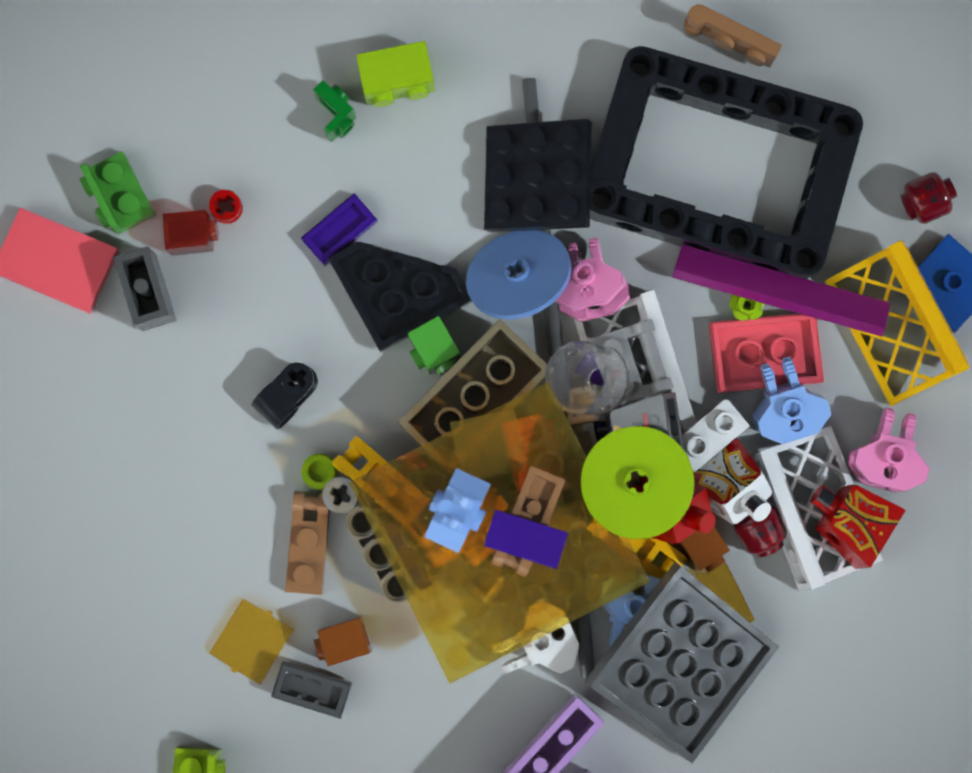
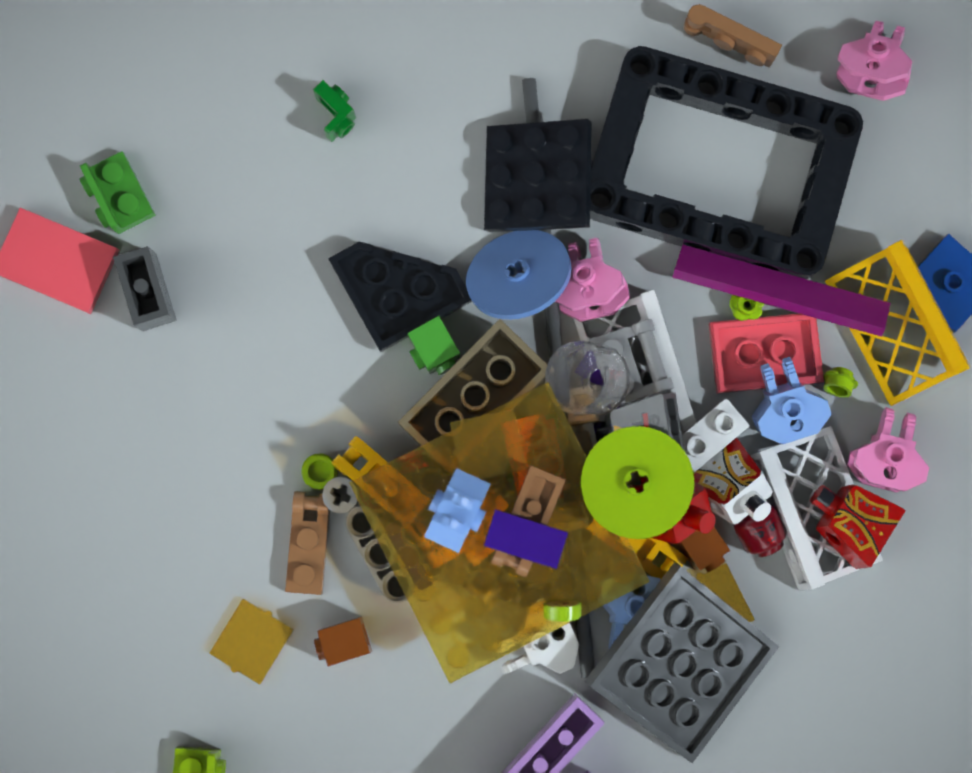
(189, 232): clear red brick -> none
(224, 196): red bush -> none
(280, 399): black piece -> none
(311, 689): dark grey plate -> none
(339, 229): dark purple tile -> none
(396, 74): lime brick -> none
(562, 610): none -> lime tile
(839, 382): none -> lime plate
(878, 62): none -> bright pink hinge
(928, 197): dark red head -> none

